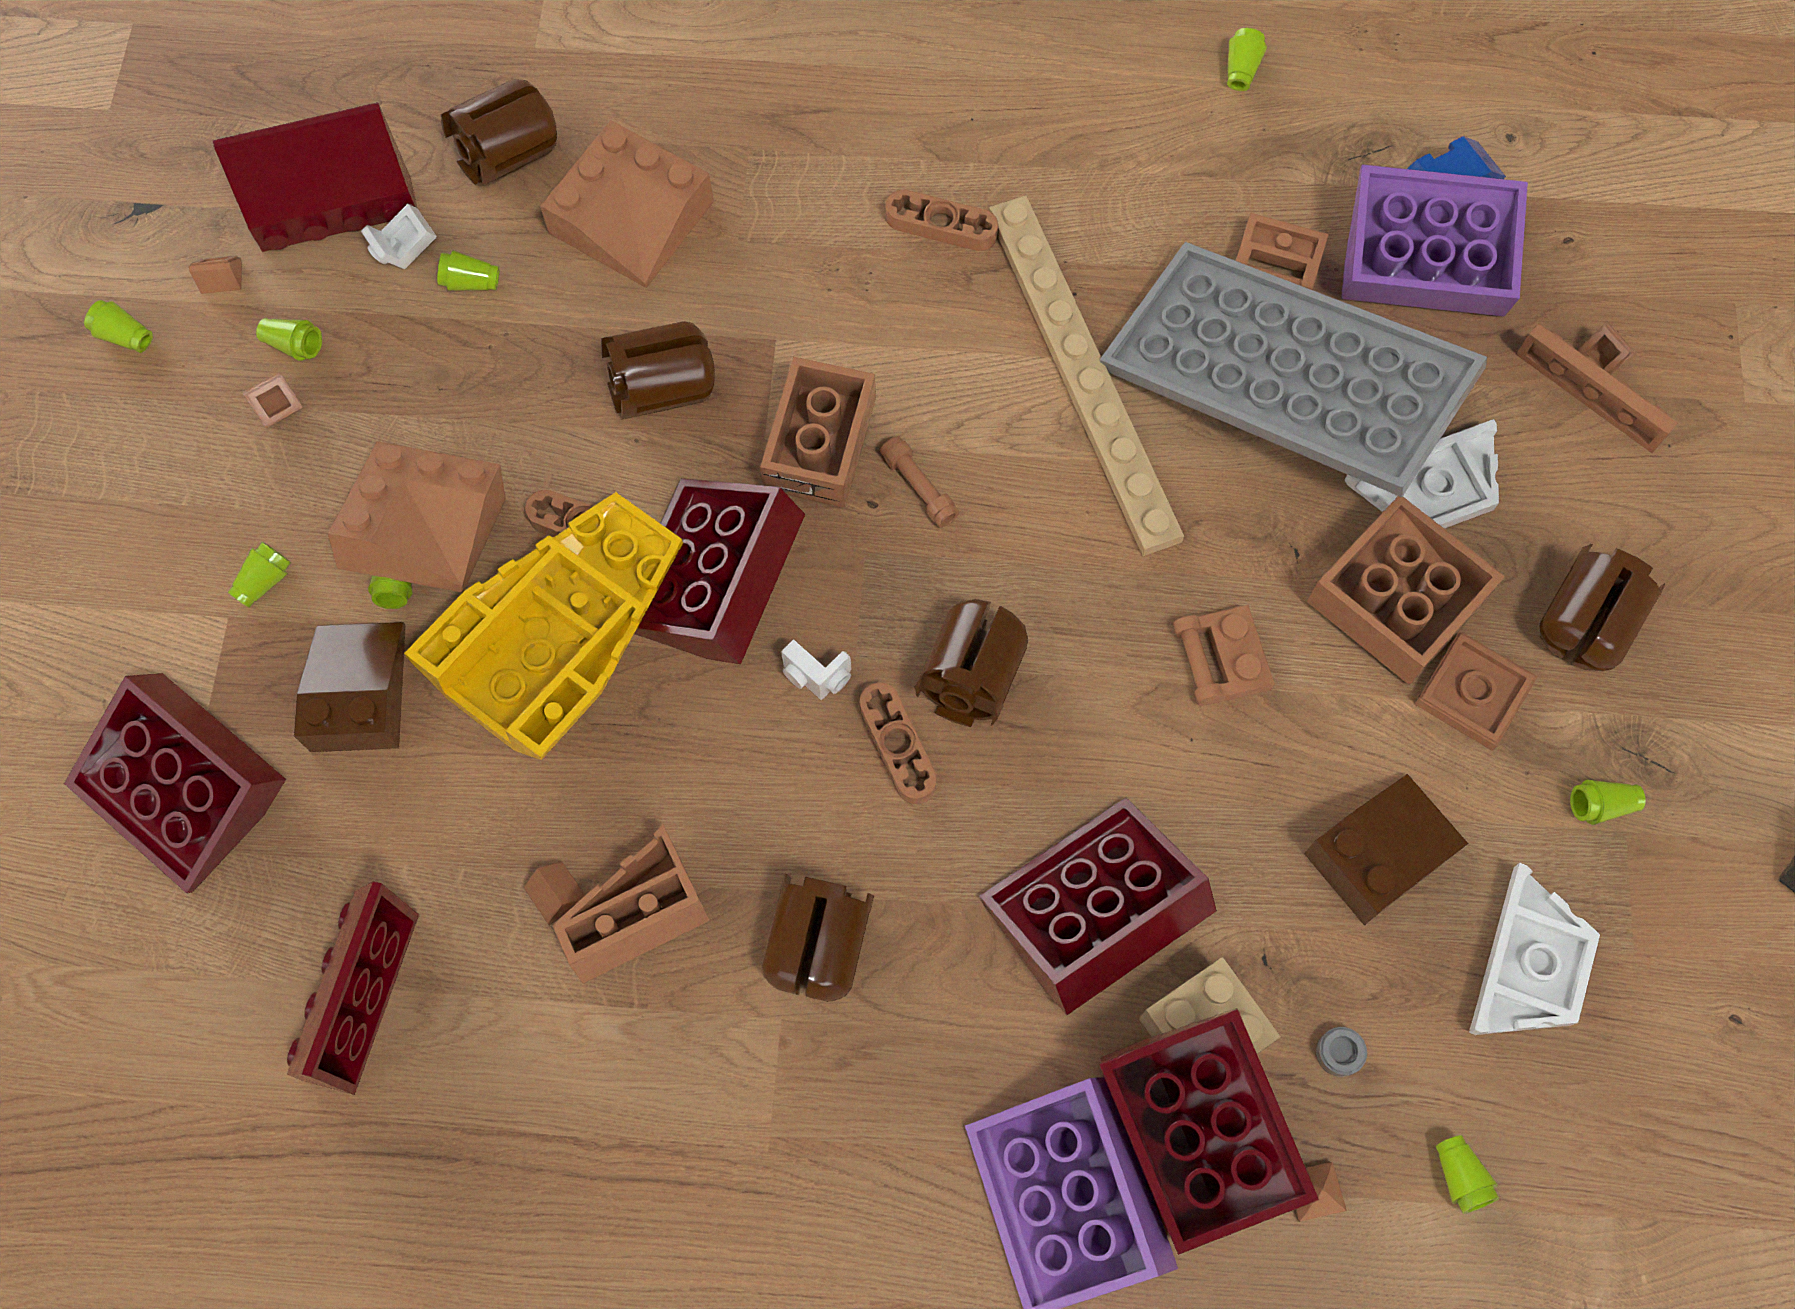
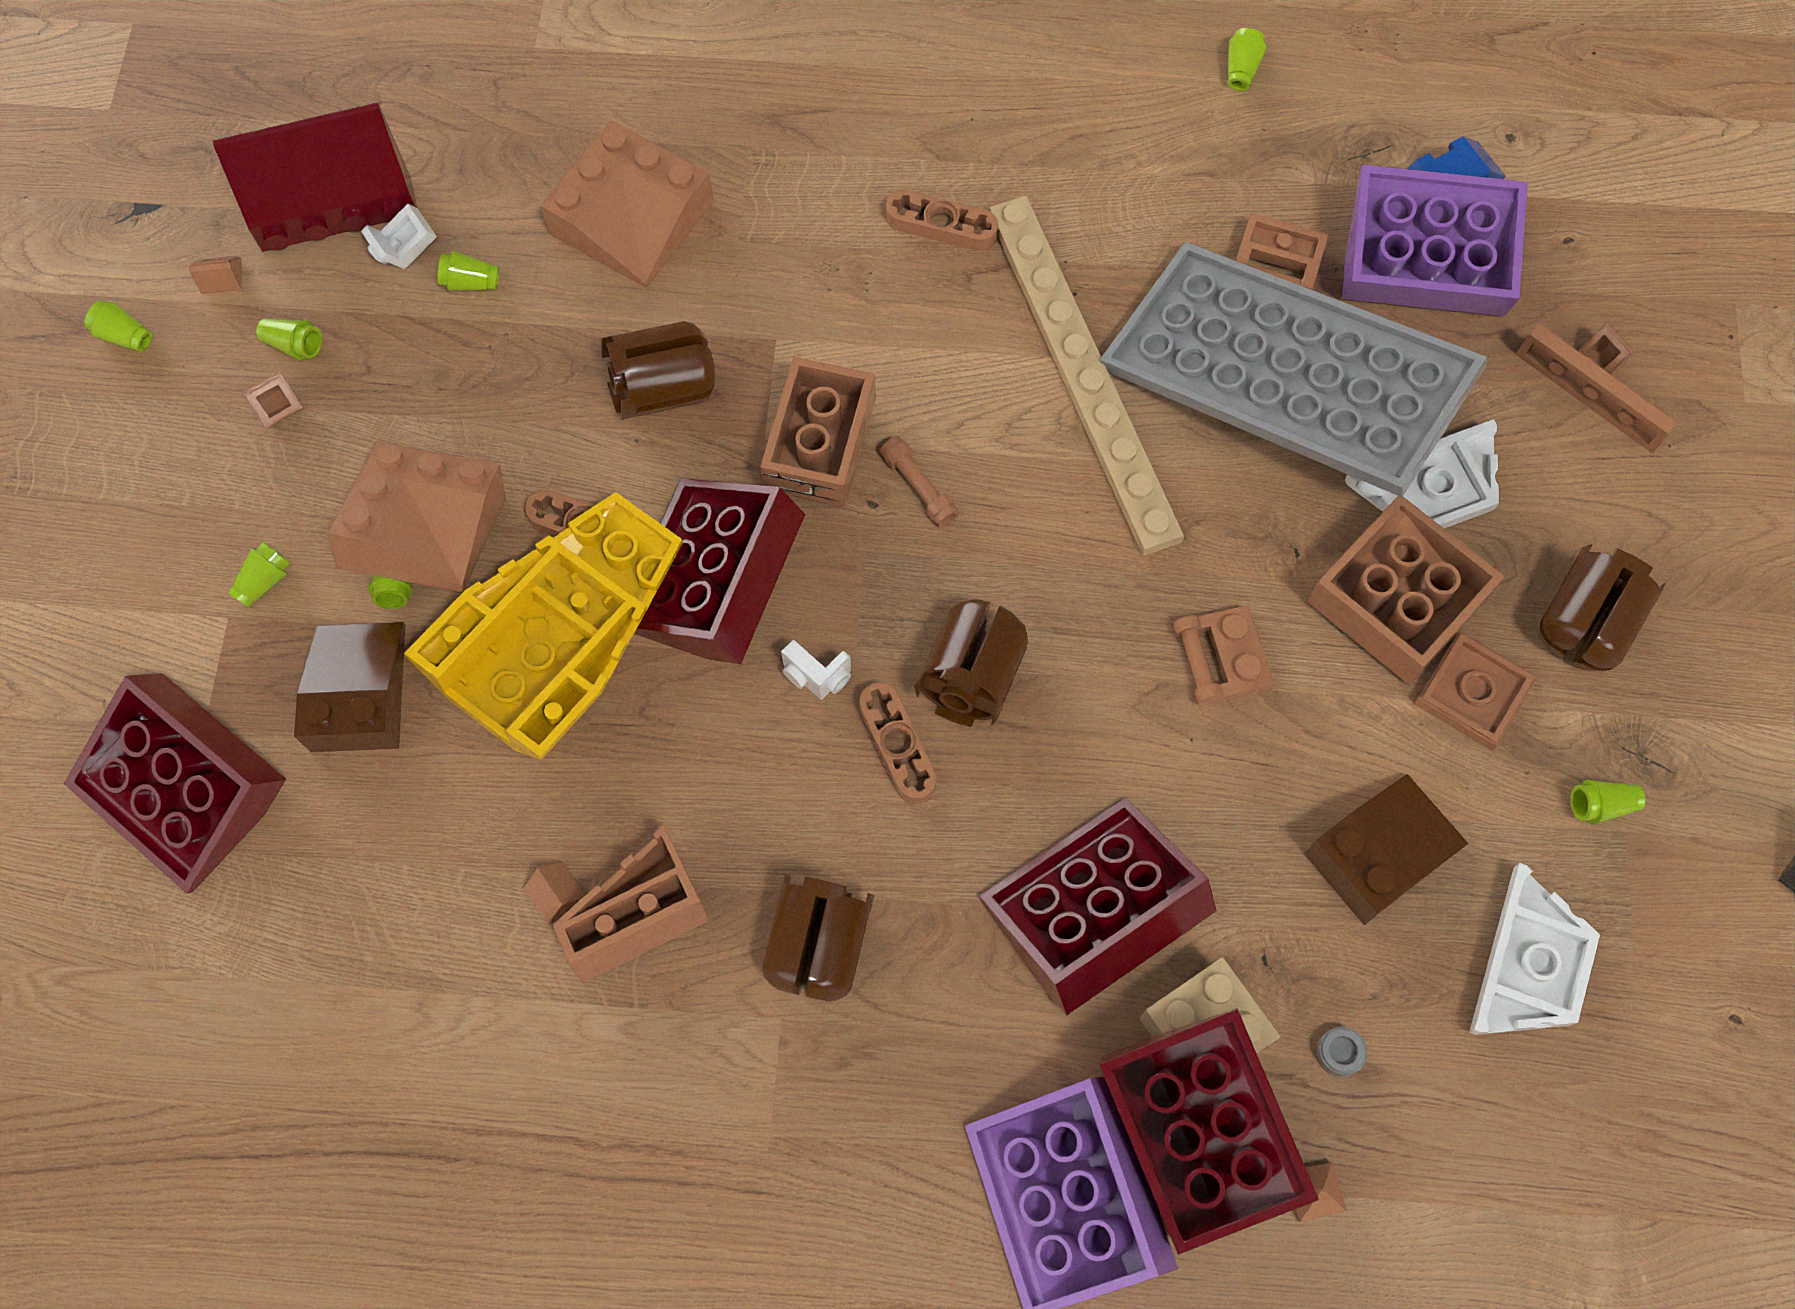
(353, 990): dark red slope -> none
(501, 130): reddish brown cylinder -> none
(1466, 1176): lime cone -> none

